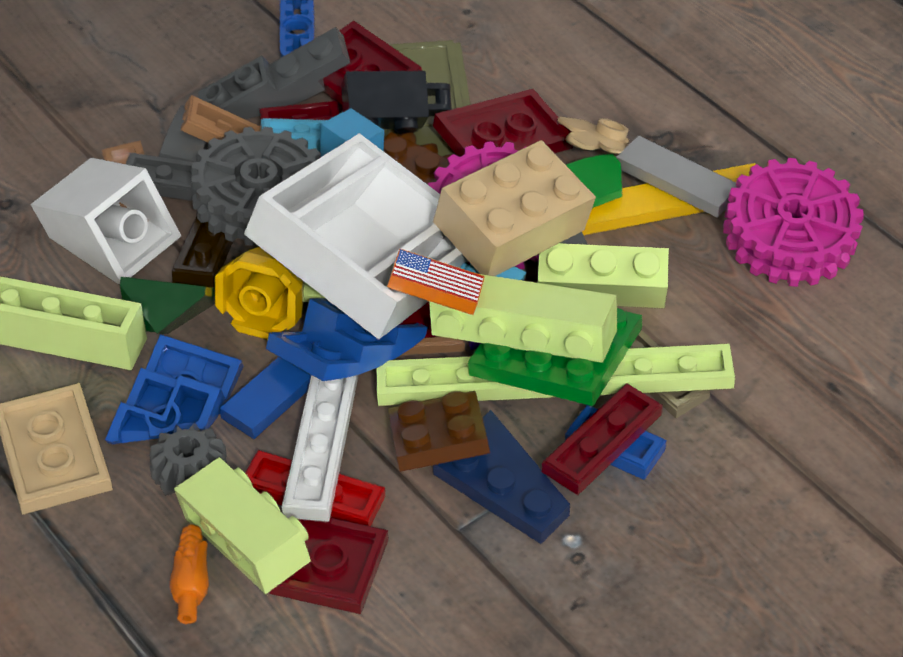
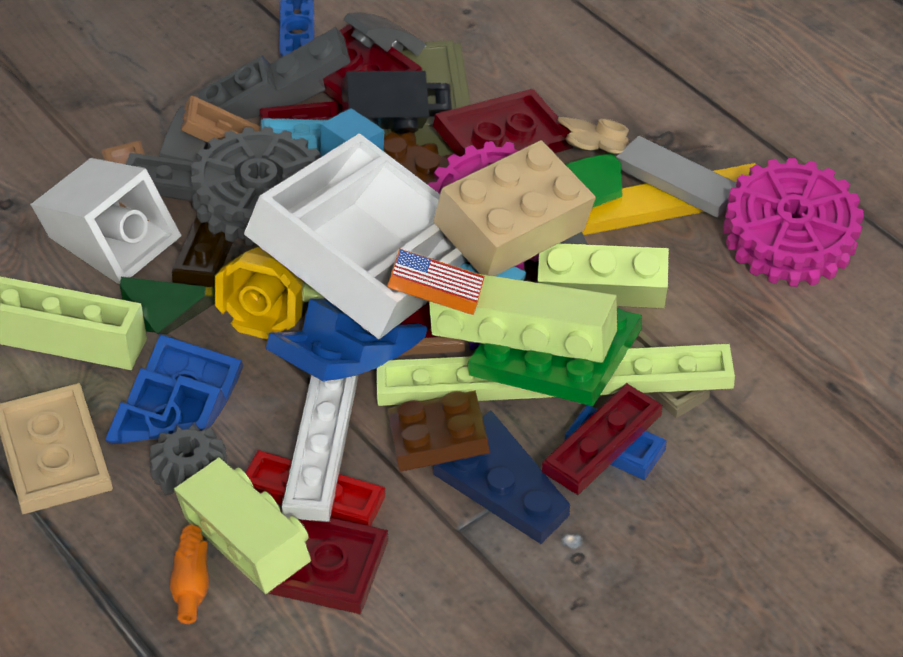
(265, 397): blue tile -> none
(382, 32): none -> dark grey slope

